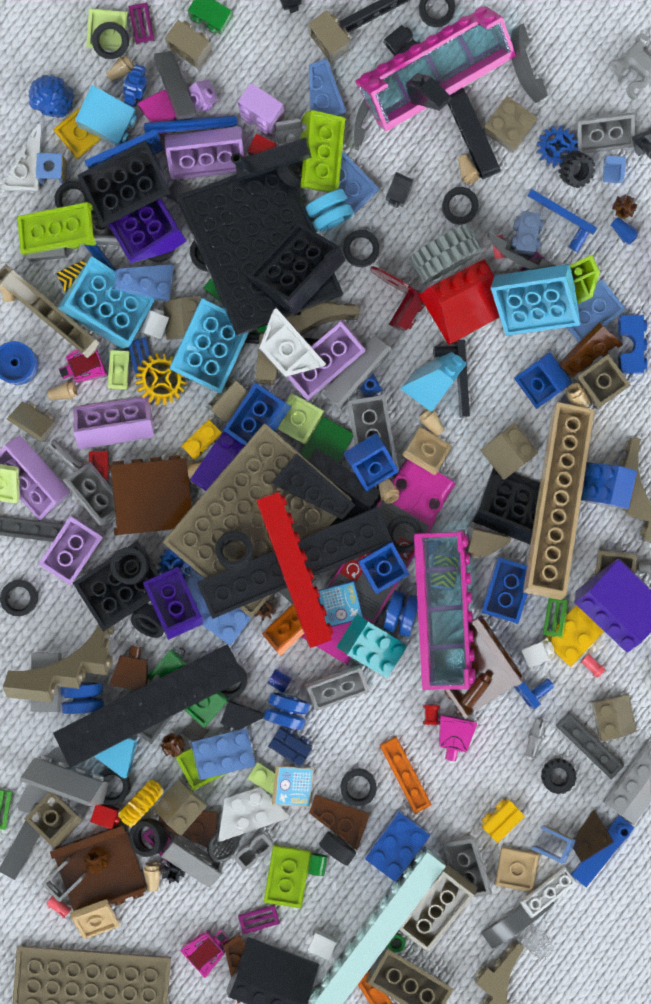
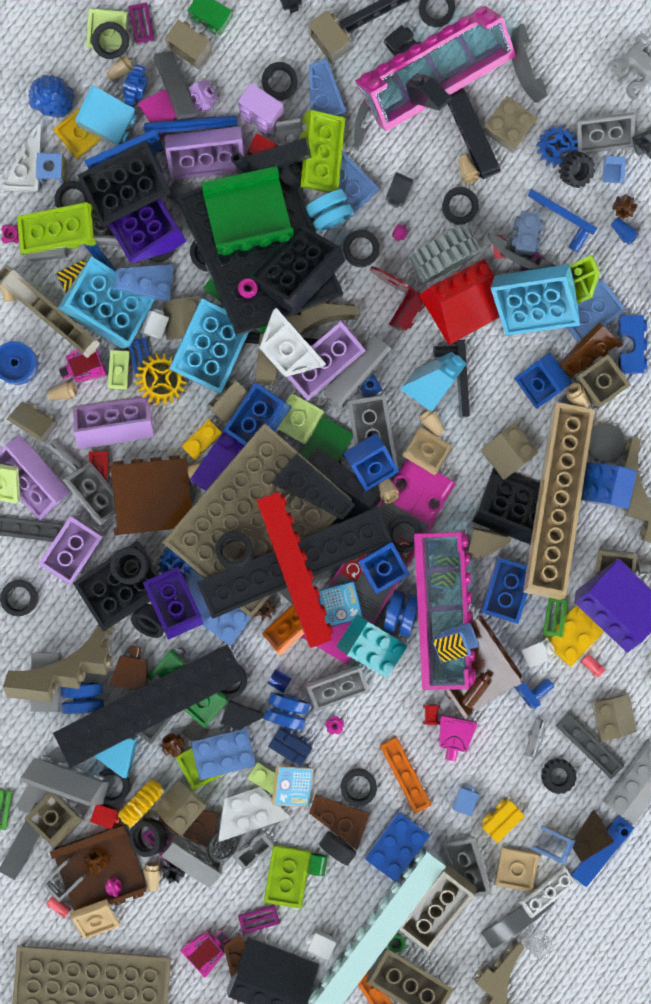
(10, 229): none -> dark pink plate
(113, 886): none -> dark pink plate
(247, 210): none -> green panel
(247, 282): none -> dark pink plate
(280, 96): none -> black tyre
(334, 720): none -> dark pink plate
(400, 232): none -> dark pink plate
(455, 642): none -> piece
(465, 800): none -> medium blue brick
(606, 442): none -> dark grey tile

